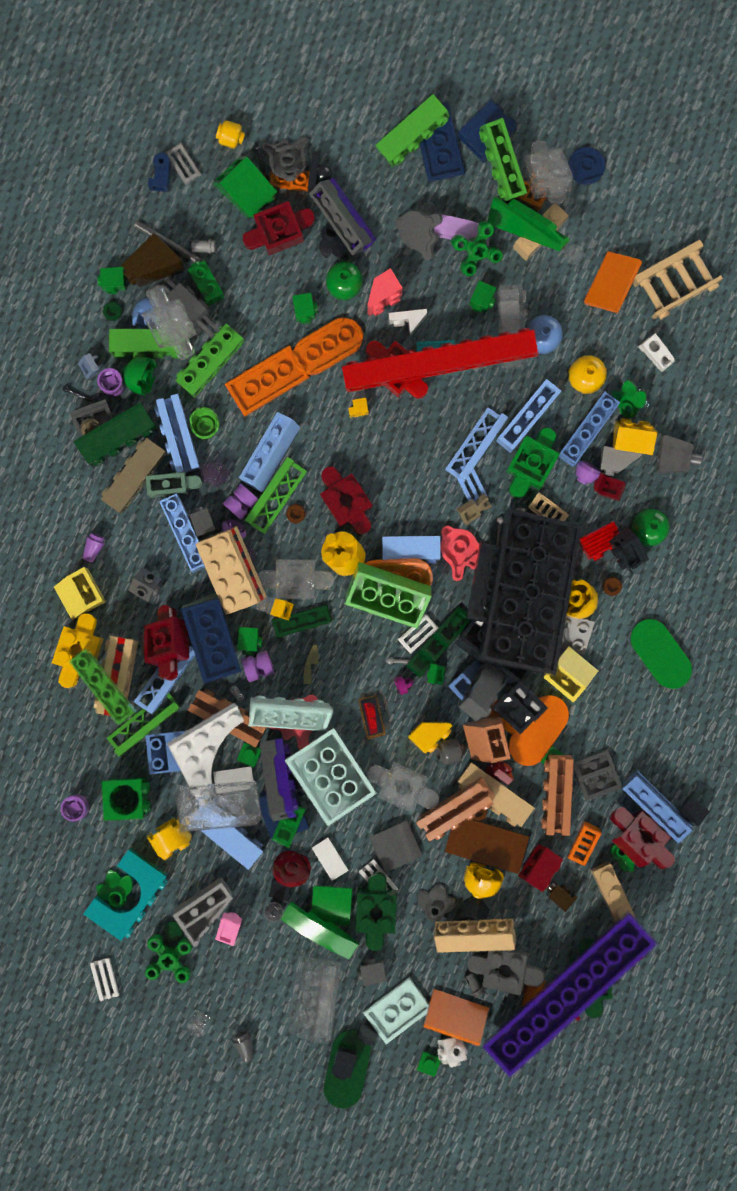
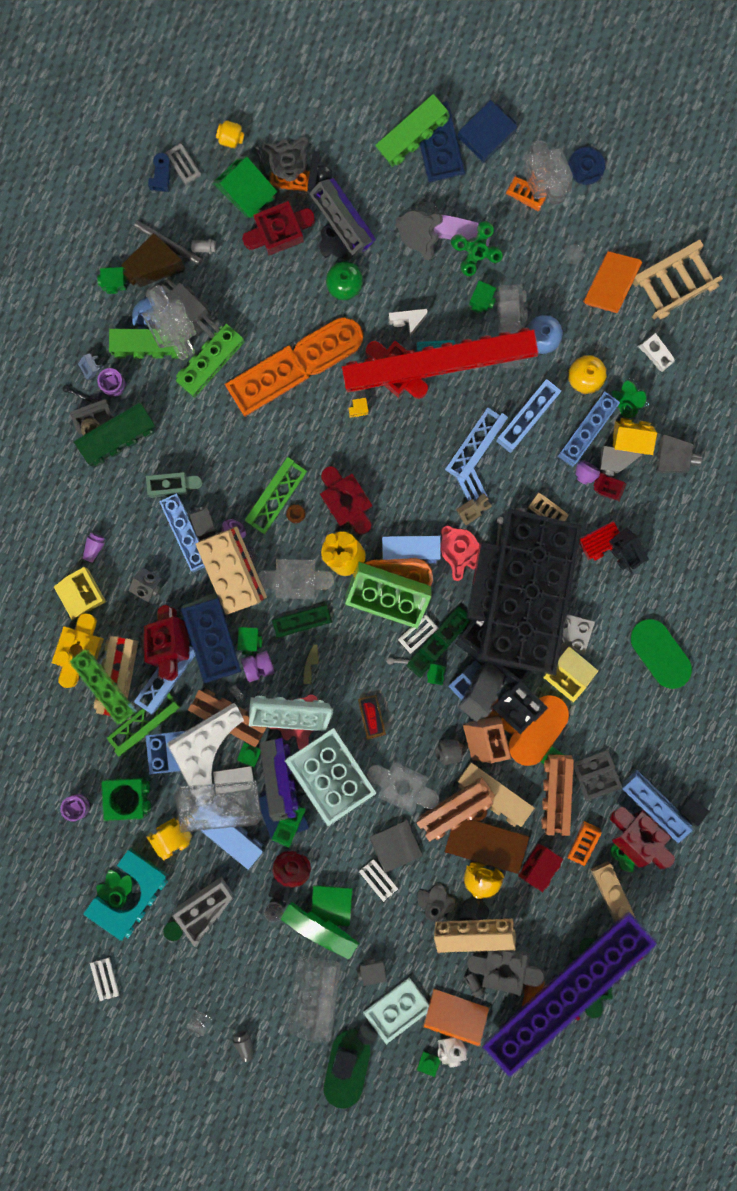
(112, 311): dark green tile -> none
(133, 476): dark tan brick -> none
(139, 374): green cylinder -> none
(174, 954): green gear -> none
(178, 434): light blue brick -> none
(203, 429): bright green hair -> none
(205, 282): green brick -> none
(214, 473): clear purple head -> none
(228, 928): bright pink tile -> none
(240, 501): medium lavender wheel -> none
(269, 452): light blue brick -> none
(275, 607): yellow leg -> none
(304, 308): green brick -> none
(330, 859): white tile -> none
(376, 910): dark green brick -> none
(384, 291): coral slope -> none
(401, 686): magenta tile -> none
(428, 733): yellow slope -> none
(500, 771): dark red bracket -> none
(503, 160): bright green brick -> none
(526, 223): green wedge -> none
(526, 247): tan brick -> none
(532, 462): green brick -> none
(560, 895): dark brown brick -> none
(582, 600): yellow cylinder -> none
(612, 586): reddish brown tile -> none
(650, 527): green cylinder -> none

